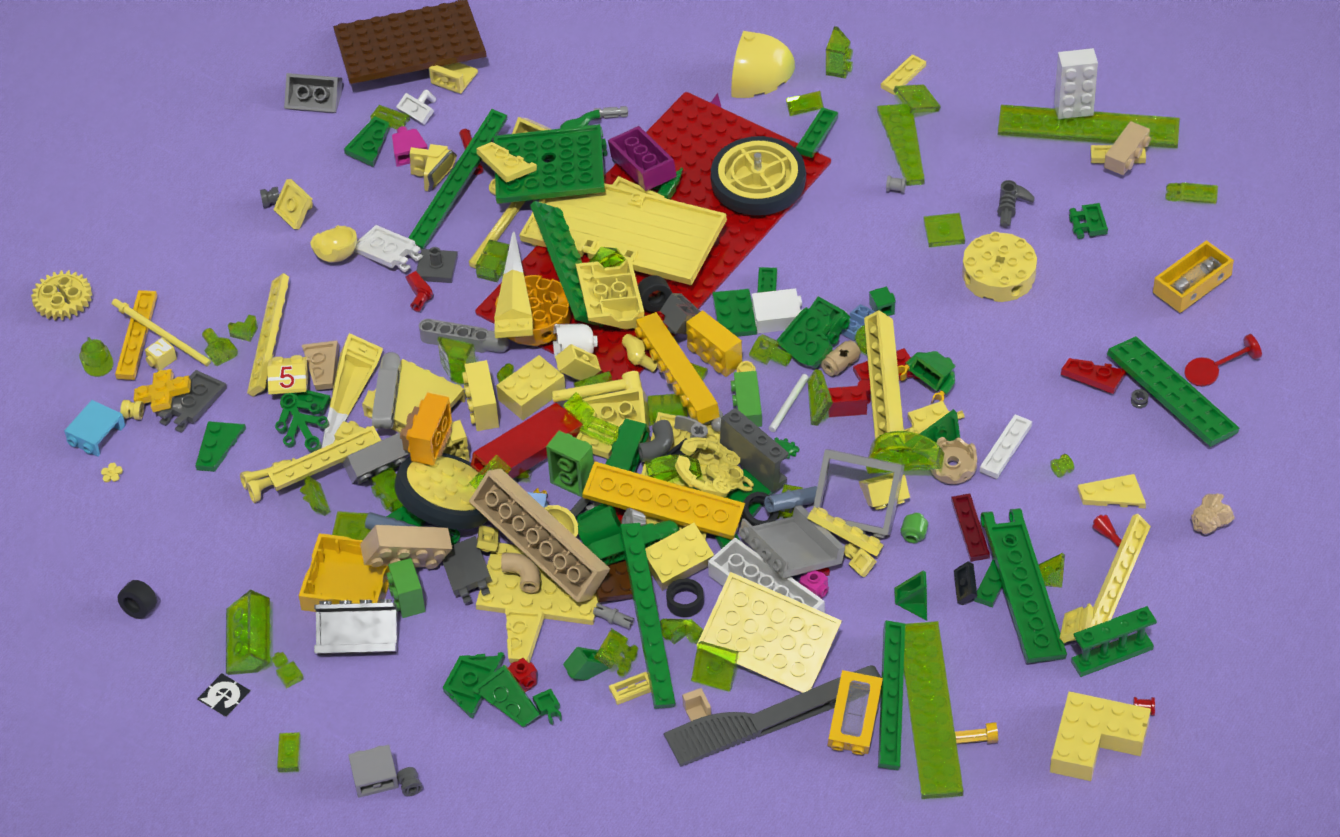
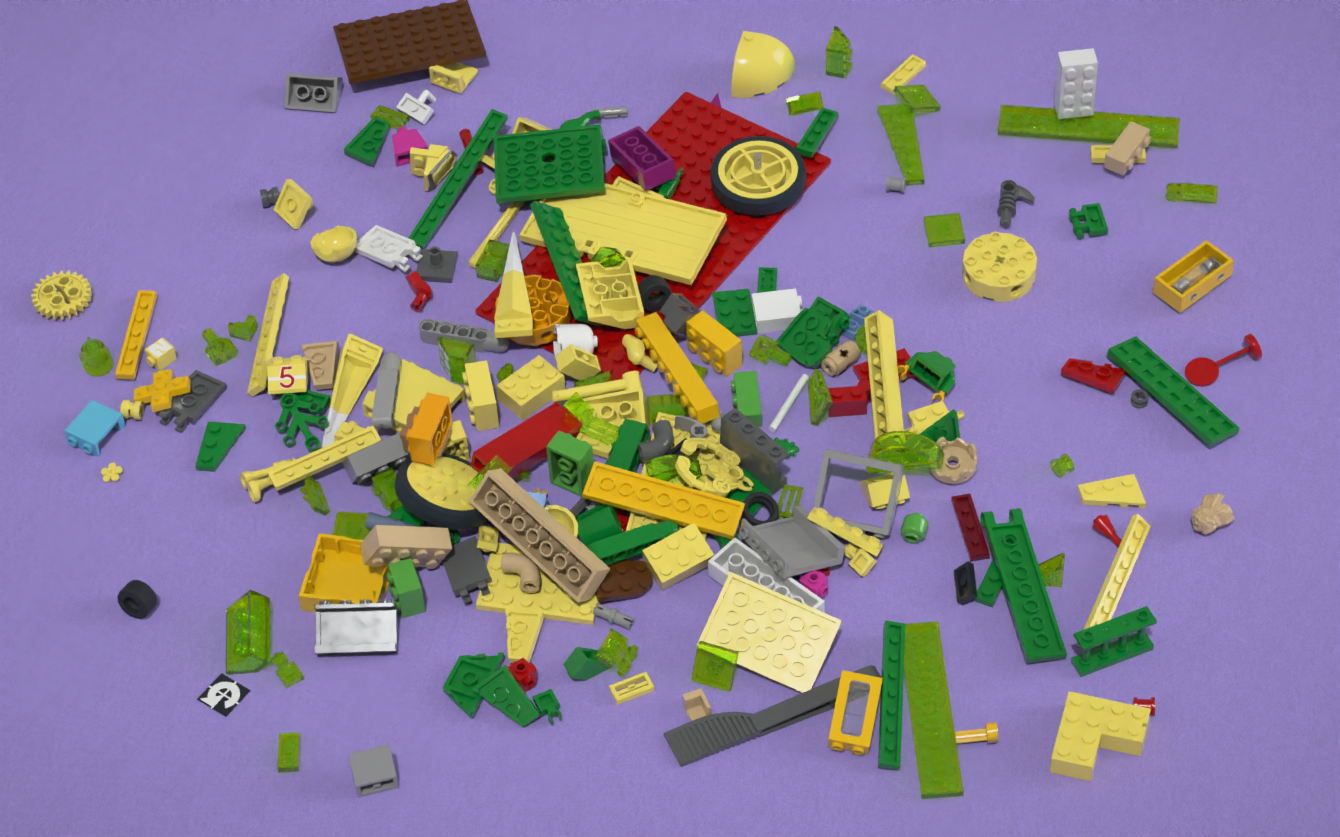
(124, 308): light yellow bar -> none
(409, 783): dark grey wheel -> none
(503, 163): light yellow wing -> none
(633, 516): light grey piece -> none
(647, 616): green plate -> none
(679, 628): clear neon green slope -> none
(682, 585): black tyre -> none
(746, 366): light yellow plate -> none
(790, 499): sand blue axle -> none
(882, 300): green brick -> none
(913, 595): green slope -> none
(1005, 446): white plate -> none
(1076, 621): light yellow plate -> none

